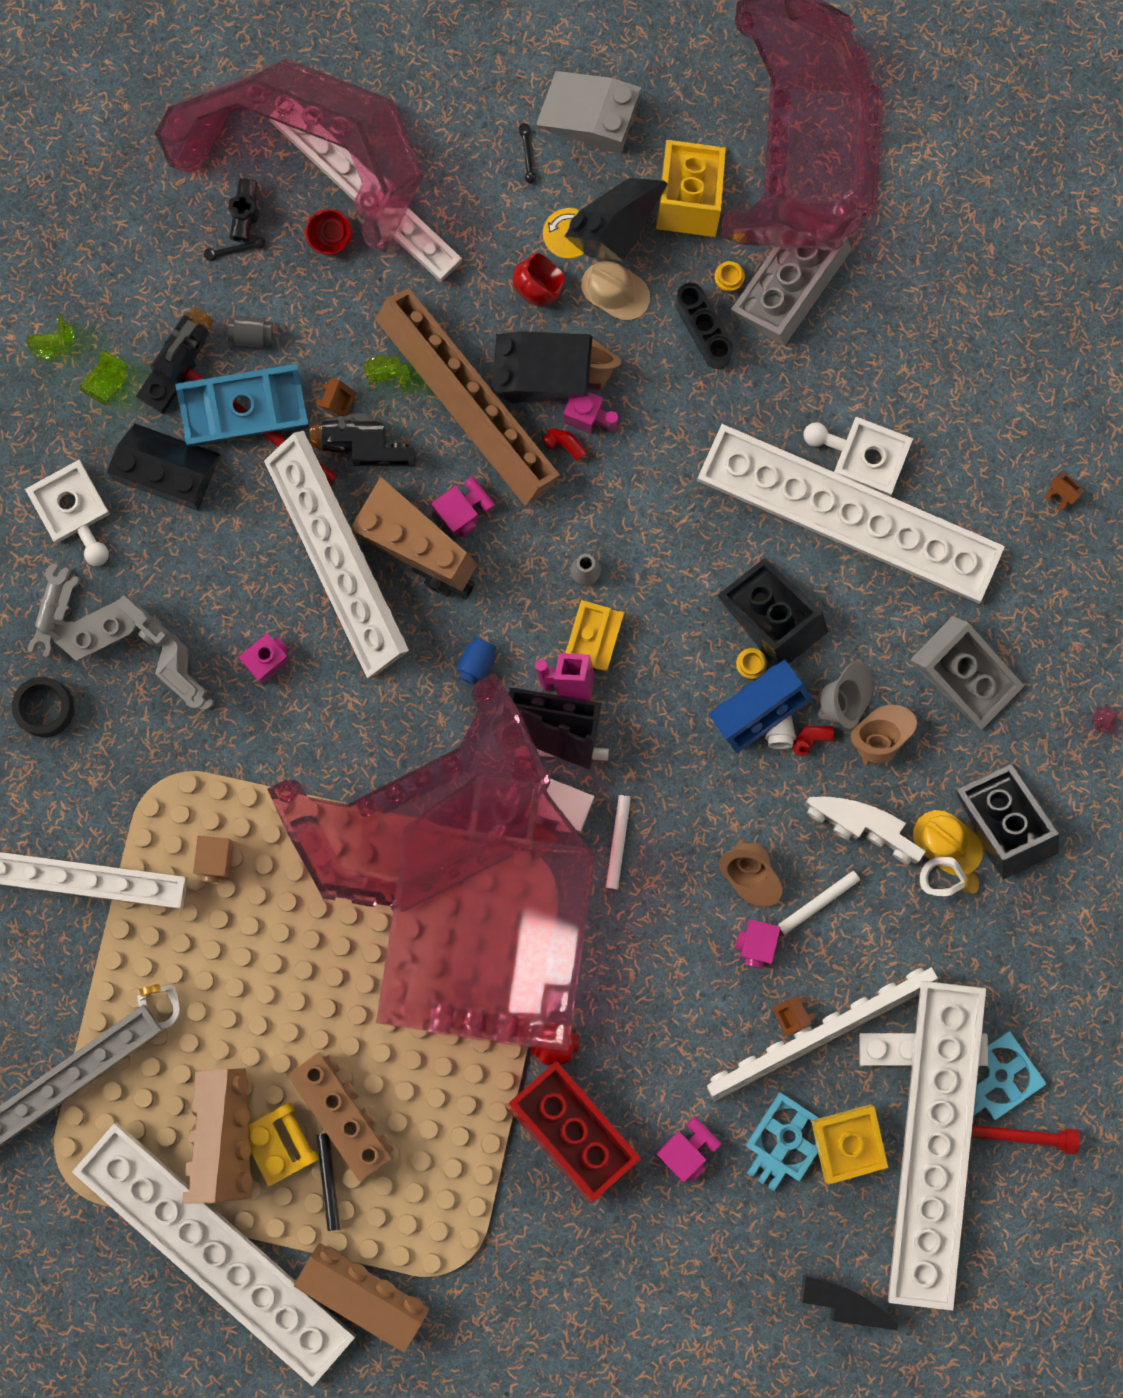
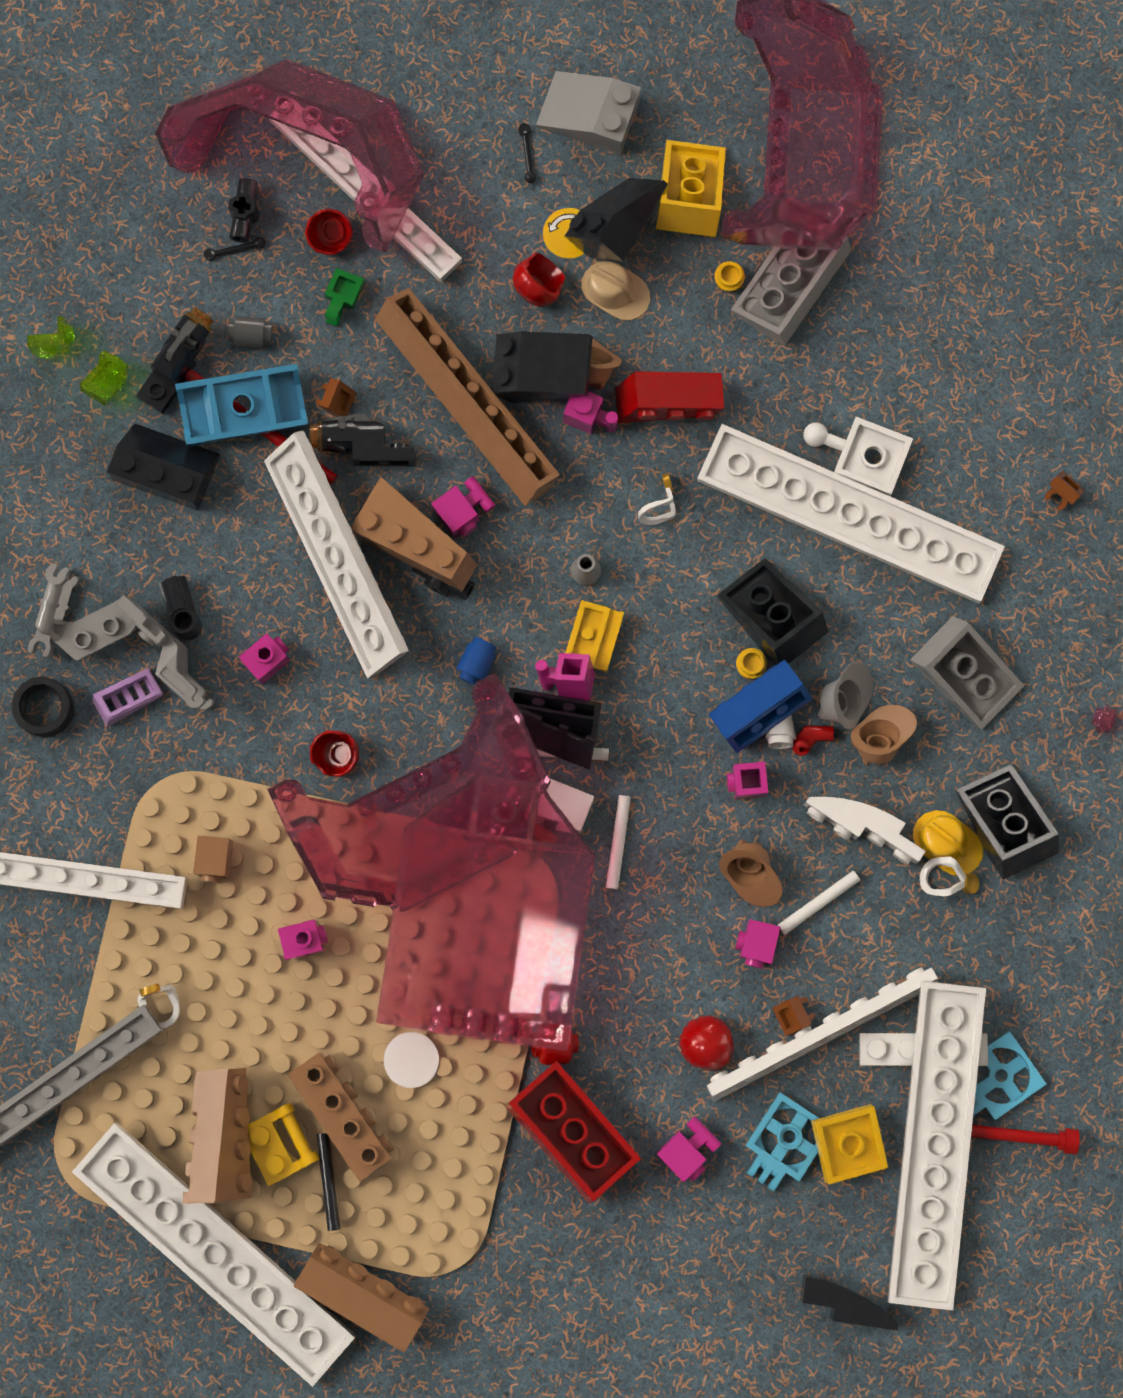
(66, 522): white plate -> none
(122, 687): none -> lavender slope
(180, 606): none -> black piece
(303, 939): none -> dark pink brick
(334, 753): none -> red hair
(342, 292): none -> green plate
(384, 368): clear neon green bracket -> none
(411, 1060): none -> white sticker
(565, 439): red arm -> none
(669, 396): none -> red wedge
(670, 501): none -> white piece
(704, 312): black beam -> none
(707, 1043): none -> red hair
(748, 780): none -> dark pink brick

